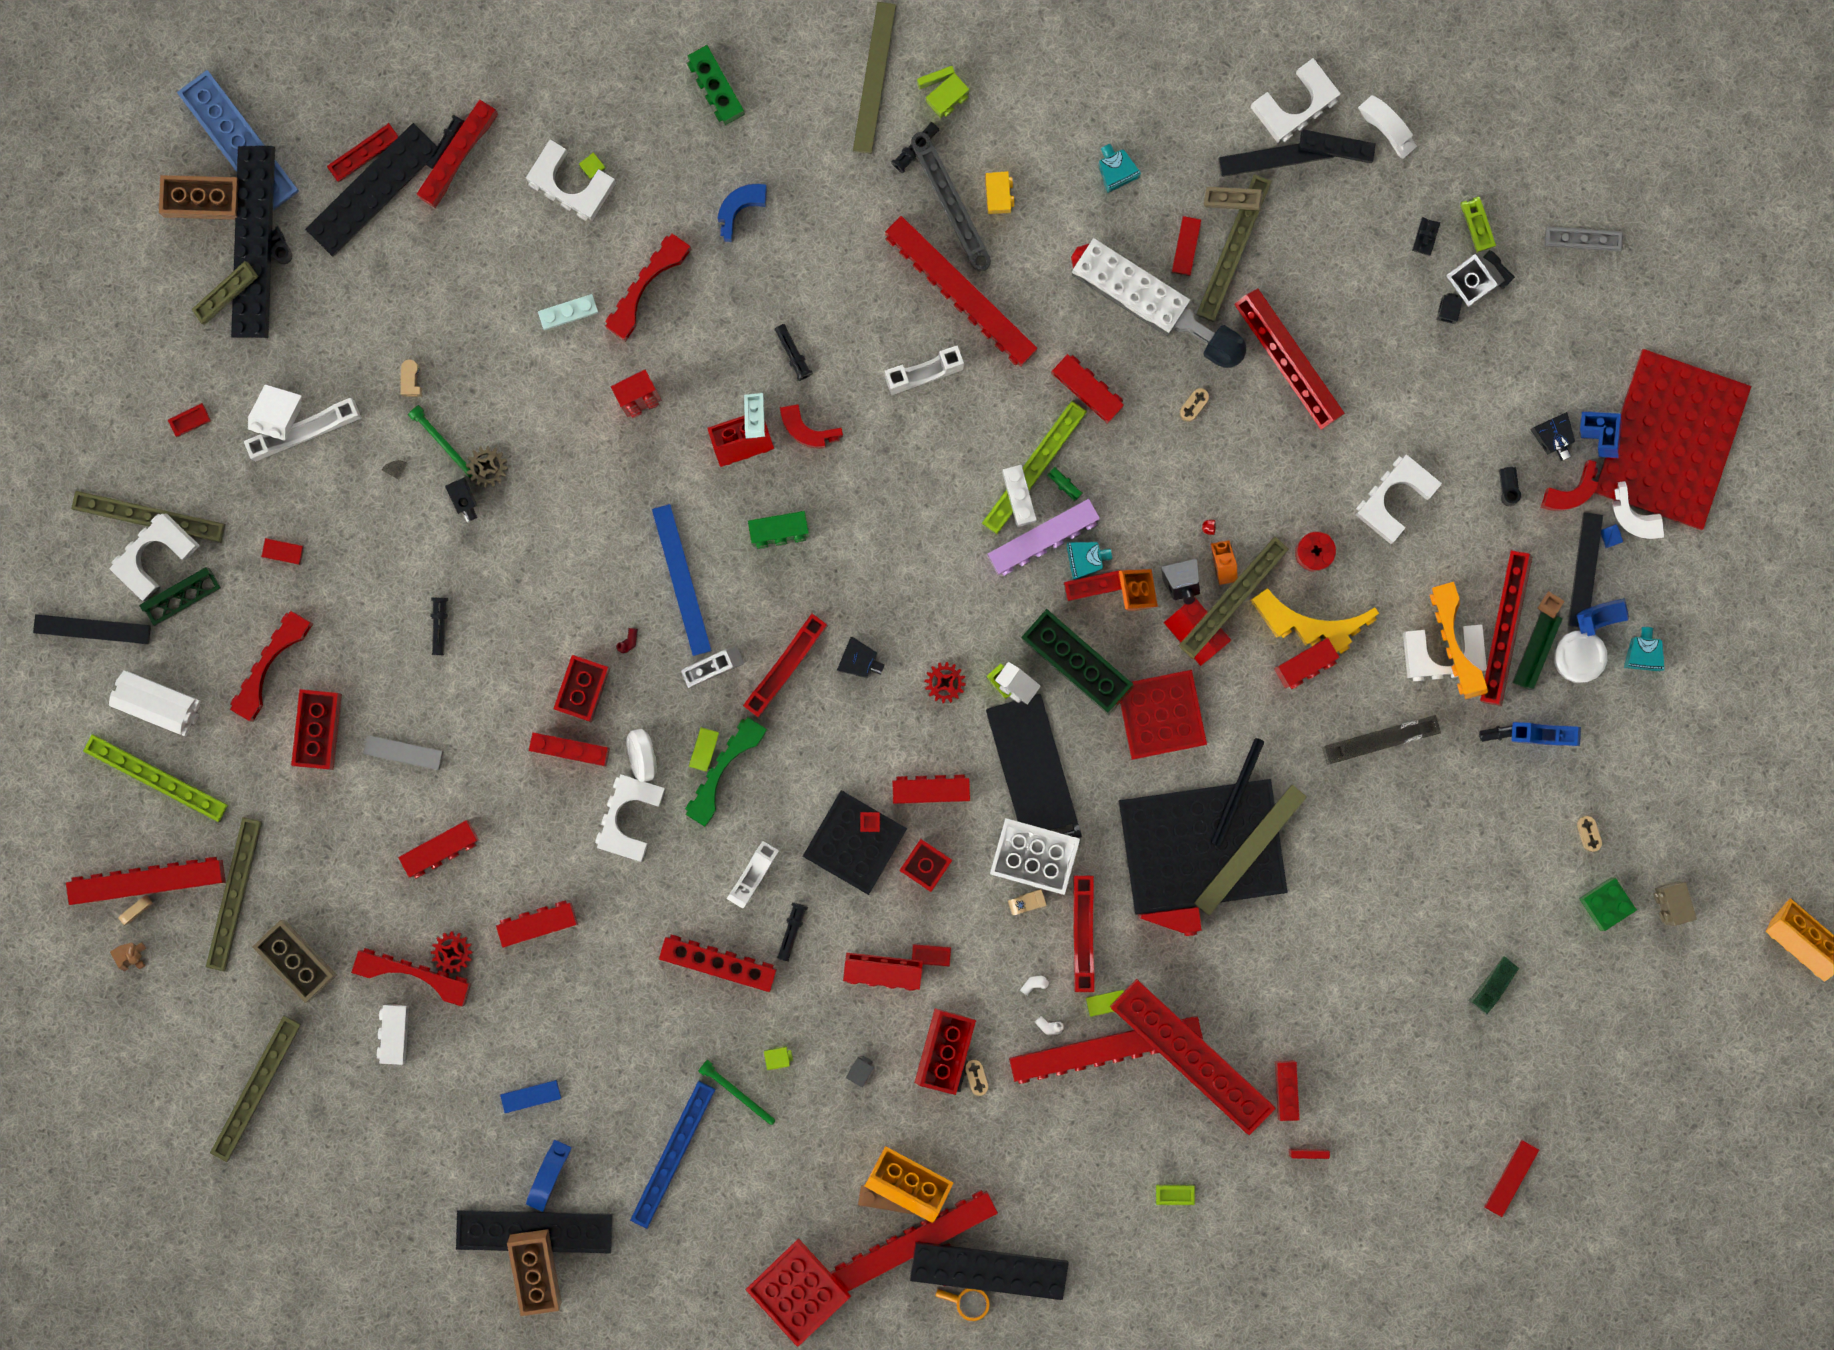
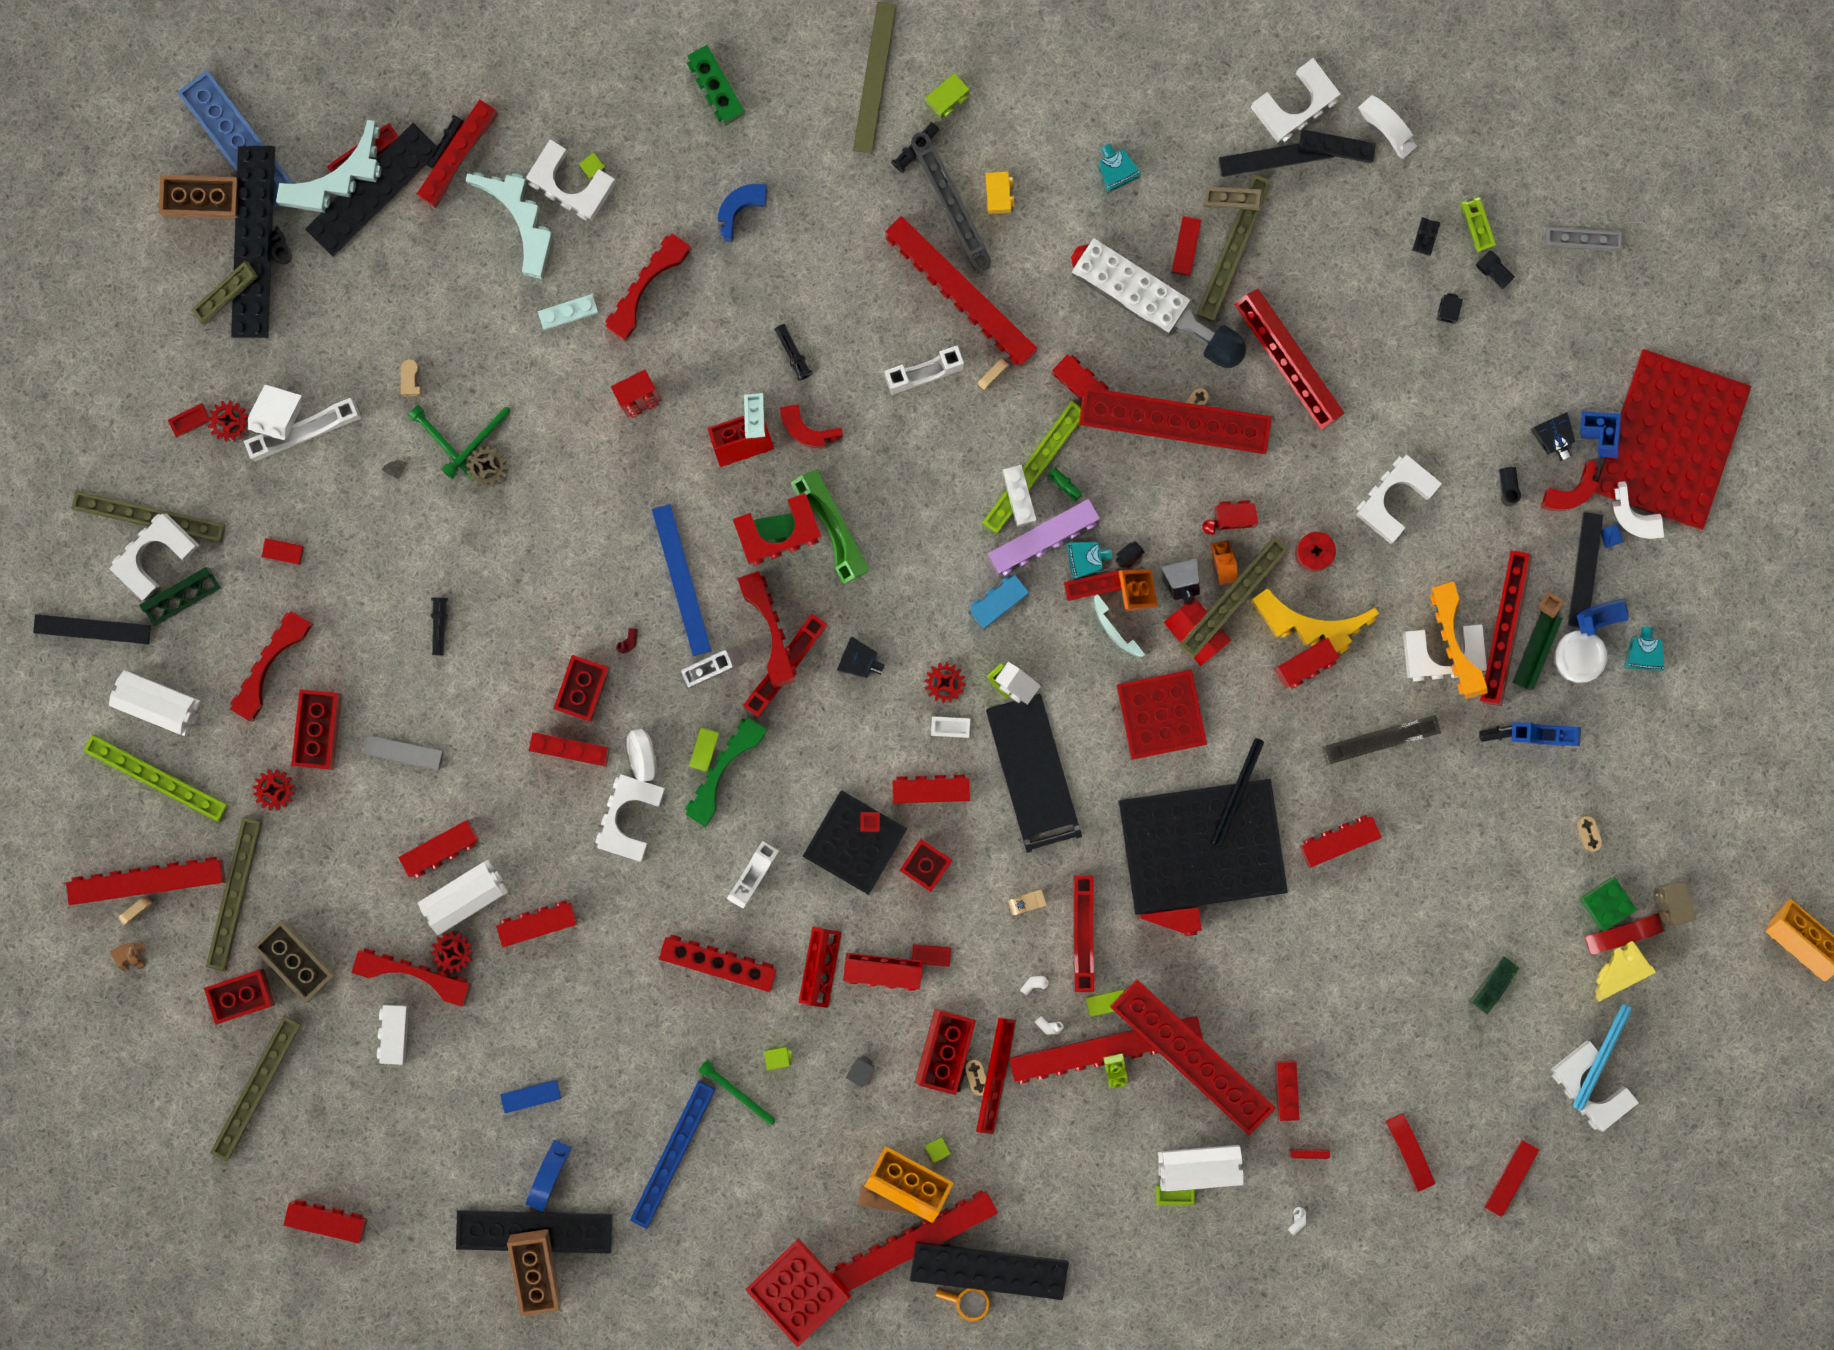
(229, 412): none -> red gear
(239, 996): none -> red brick
(275, 798): none -> red gear
(324, 1221): none -> red brick
(359, 166): none -> light aqua arch
(452, 468): none -> green piece
(458, 490): black torso -> none
(462, 897): none -> white brick
(511, 193): none -> light aqua arch
(778, 666): none -> red arch
(794, 922): black pin -> none
(804, 533): none -> red arch
(816, 967): none -> red fence
(848, 558): none -> bright green arch
(935, 77): lime tile -> none
(937, 1149): none -> lime tile
(950, 727): none -> white tile
(993, 374): none -> tan beam
(995, 1075): none -> red tile
(998, 601): none -> dark azure brick
(1034, 856): white slope -> none
(1077, 662): dark green brick -> none
(1115, 1071): none -> lime slope
(1129, 555): none -> black brick
(1132, 647): none -> light aqua slope
(1174, 420): none -> red plate
(1200, 1168): none -> white brick
(1235, 515): none -> red slope
(1250, 850): olive tile -> none
(1299, 1220): none -> white arm
(1341, 841): none -> red brick
(1410, 1152): none -> red slope
(1475, 278): flat silver slope -> none
(1601, 1113): none -> white arch
(1602, 1057): none -> medium azure axle
(1622, 971): none -> light yellow piece
(1624, 934): none -> red slope

